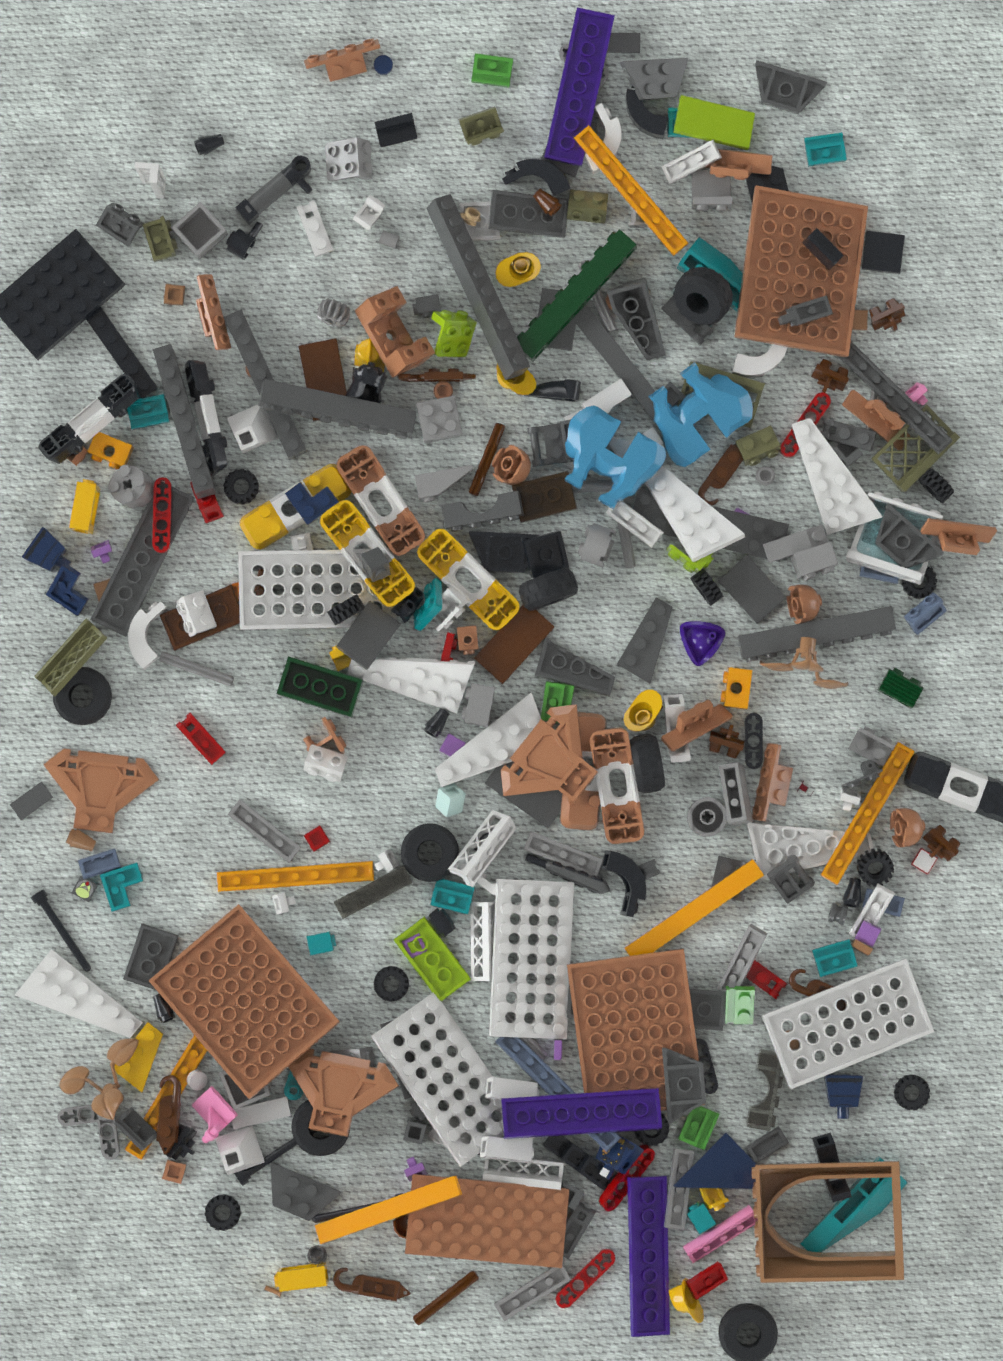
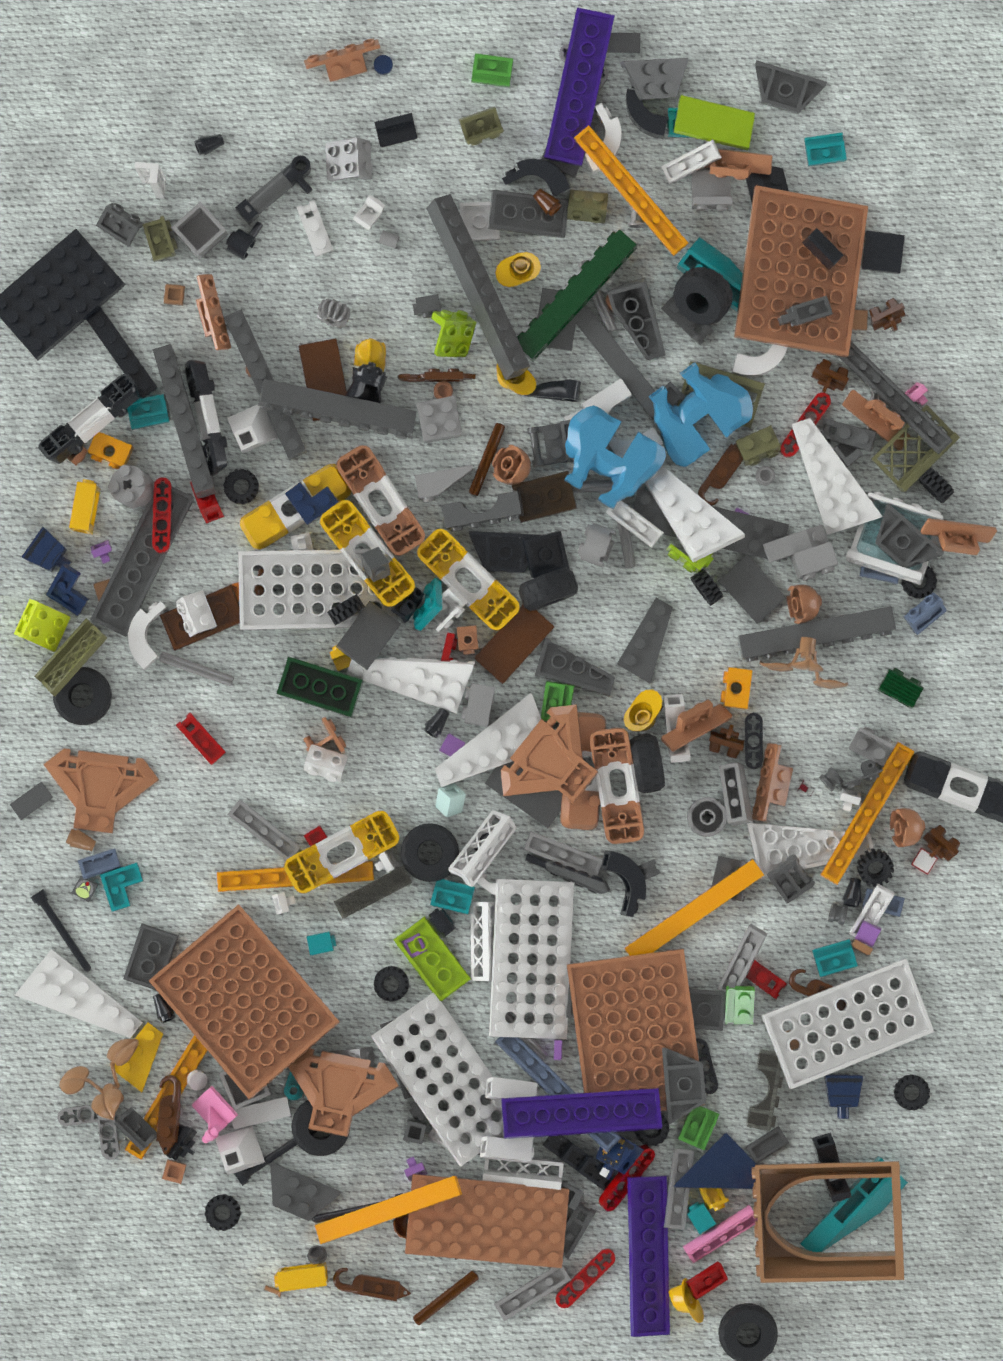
(42, 625): none -> neon yellow bracket
(369, 837): none -> yellow piece
(380, 317): nougat plate -> none
(471, 216): tan plate -> none
(701, 640): dark purple hat -> none
(831, 779): none -> dark grey wheel

